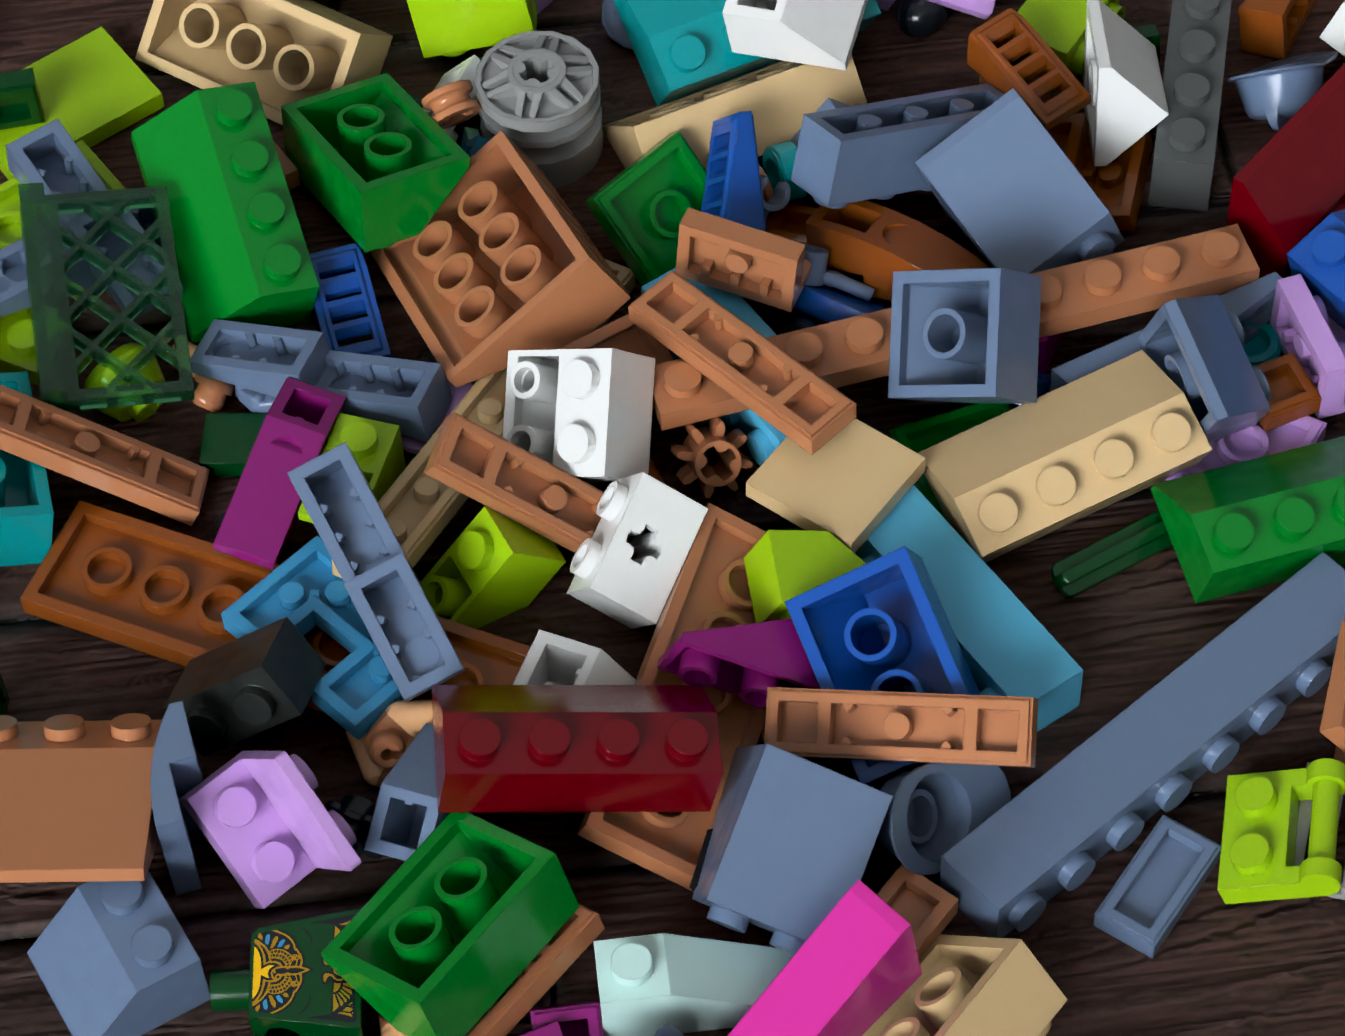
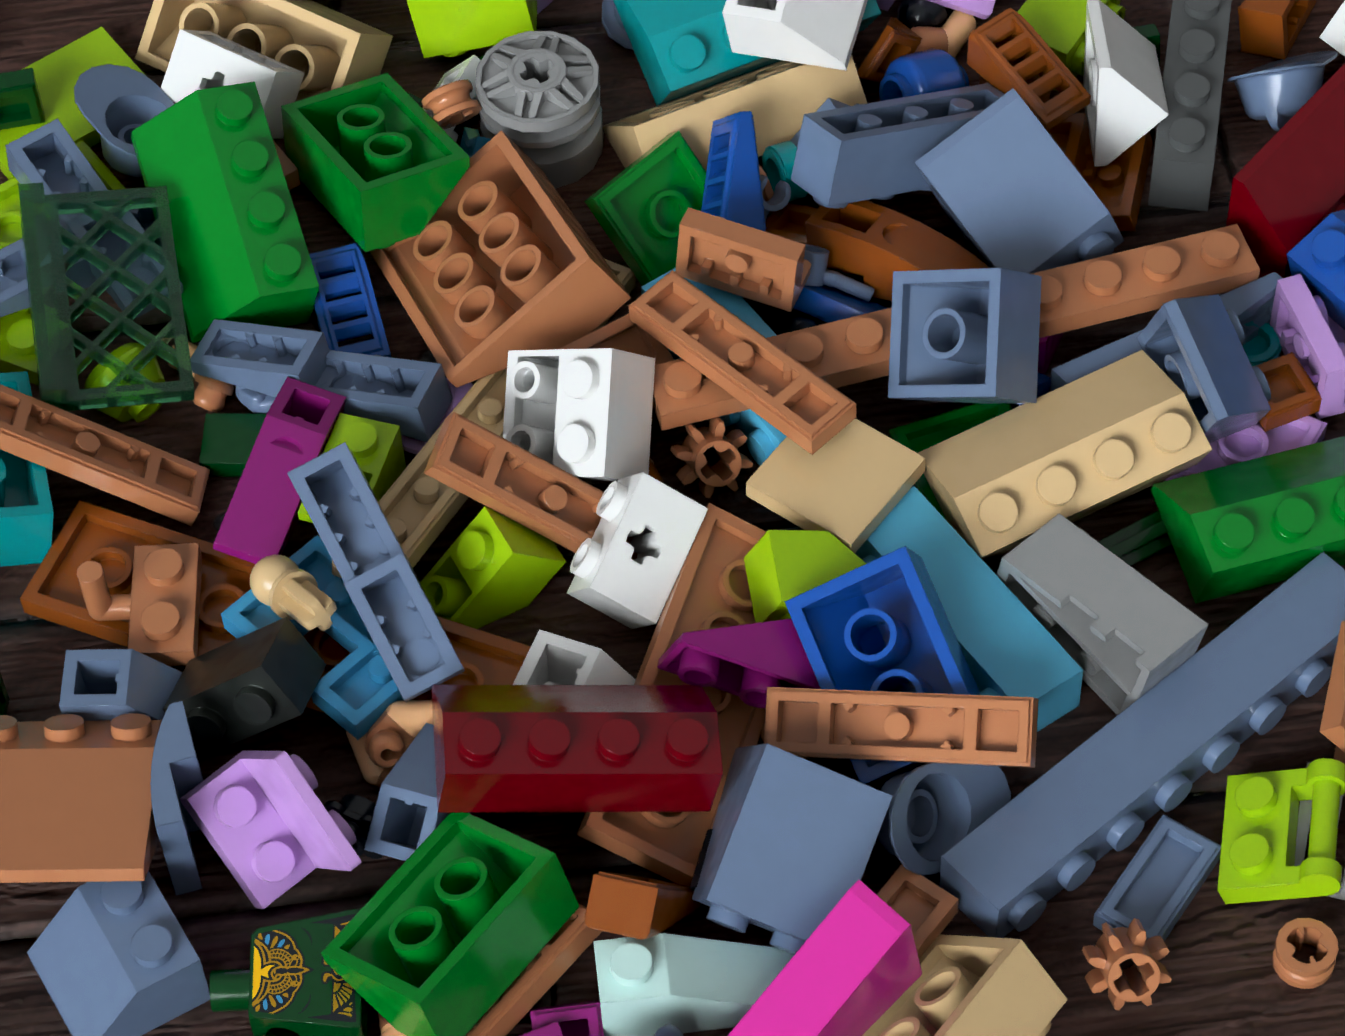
(115, 683): none -> sand blue slope
(116, 104): none -> sand blue piece
(161, 602): none -> nougat plate
(213, 61): none -> white brick
(291, 592): none -> tan axle
(636, 904): none -> dark orange slope
(892, 43): none -> dark orange slope
(922, 74): none -> blue head
(948, 37): none -> arm
(1101, 611): none -> light grey wedge
(1132, 983): none -> nougat gear
(1302, 974): none -> nougat bush

